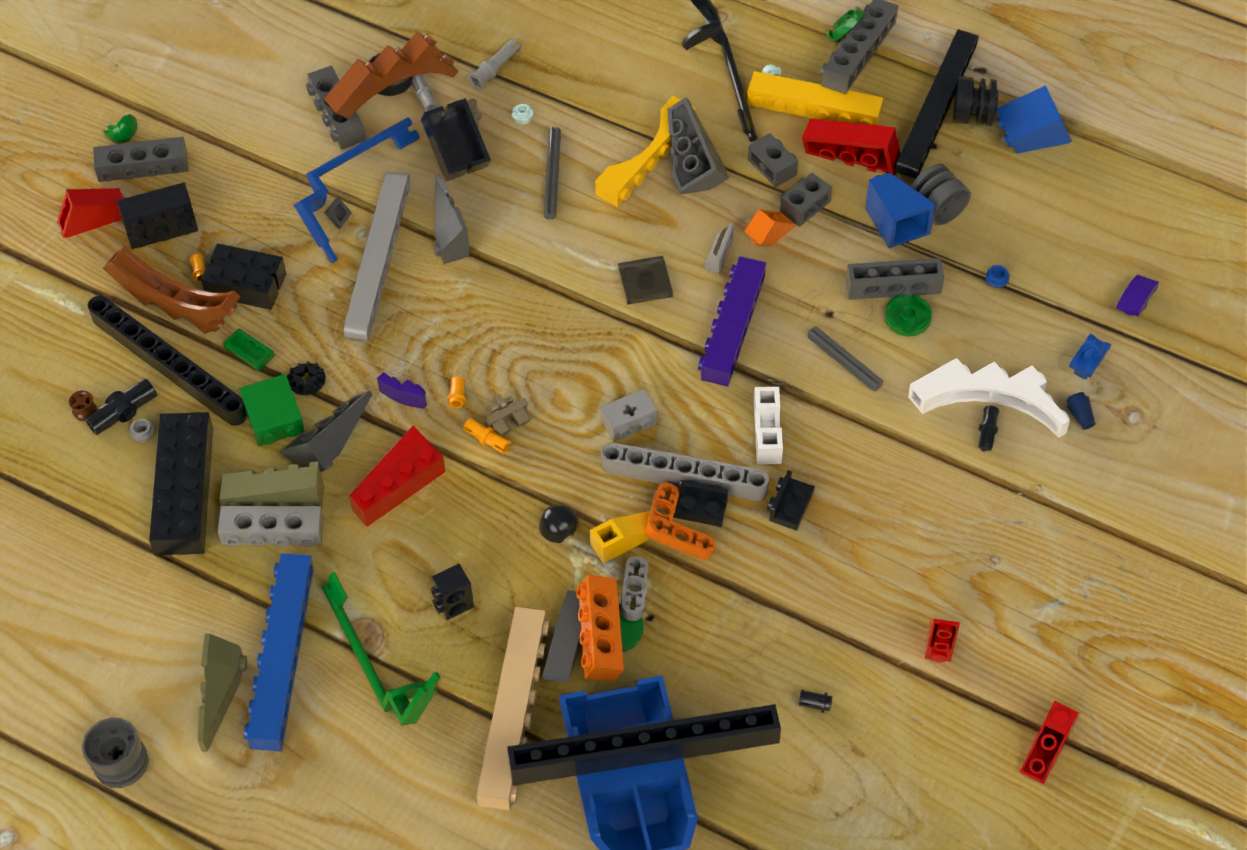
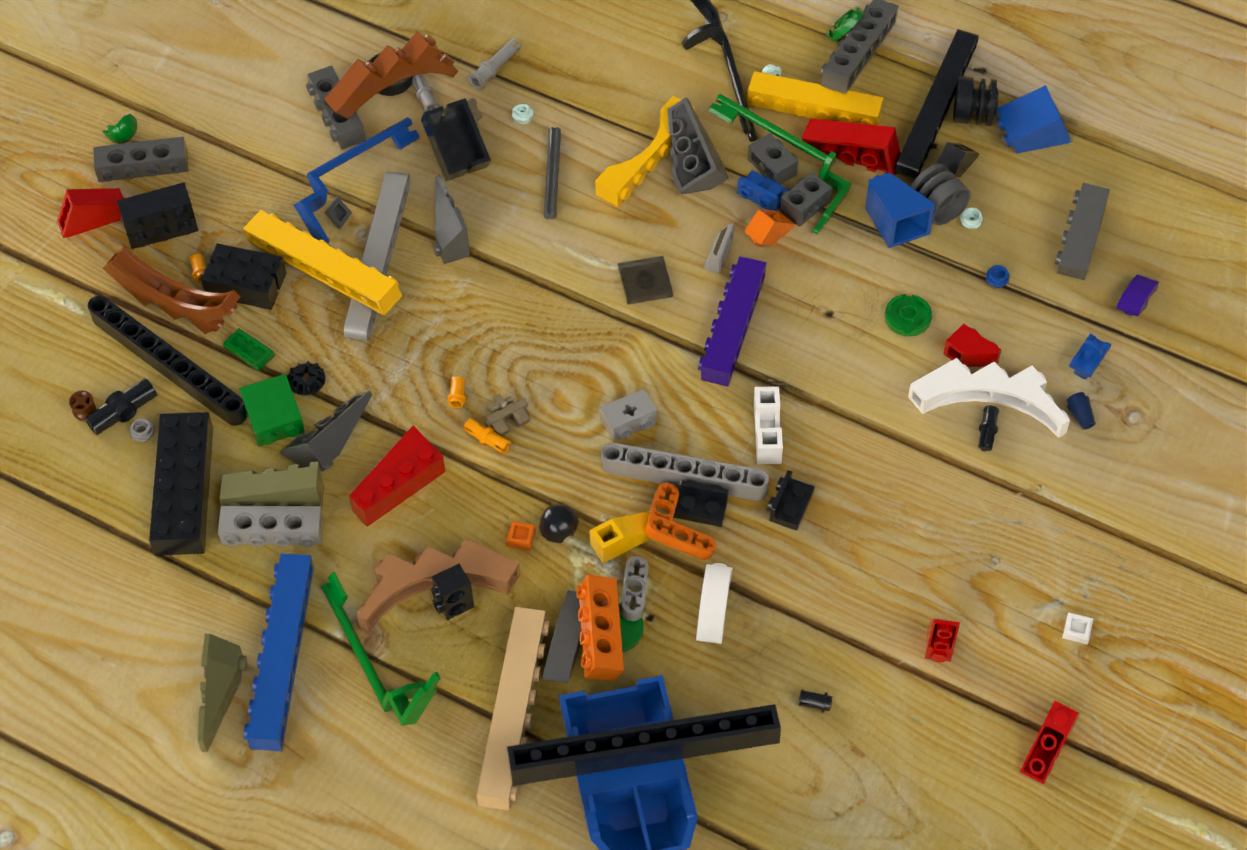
(115, 752): dark grey wheel -> none
(323, 262): none -> yellow brick
(401, 579): none -> medium nougat arch
(406, 394): dark purple slope -> none
(521, 535): none -> orange tile
(714, 603): none -> white arch
(729, 111): none -> green piece
(761, 190): none -> blue bracket
(845, 358): dark grey axle -> none
(894, 278): dark grey brick -> none
(957, 158): none -> black slope
(971, 218): none -> light aqua plate
(971, 348): none -> red slope
(1077, 628): none -> white tile
(1083, 231): none -> dark grey wedge

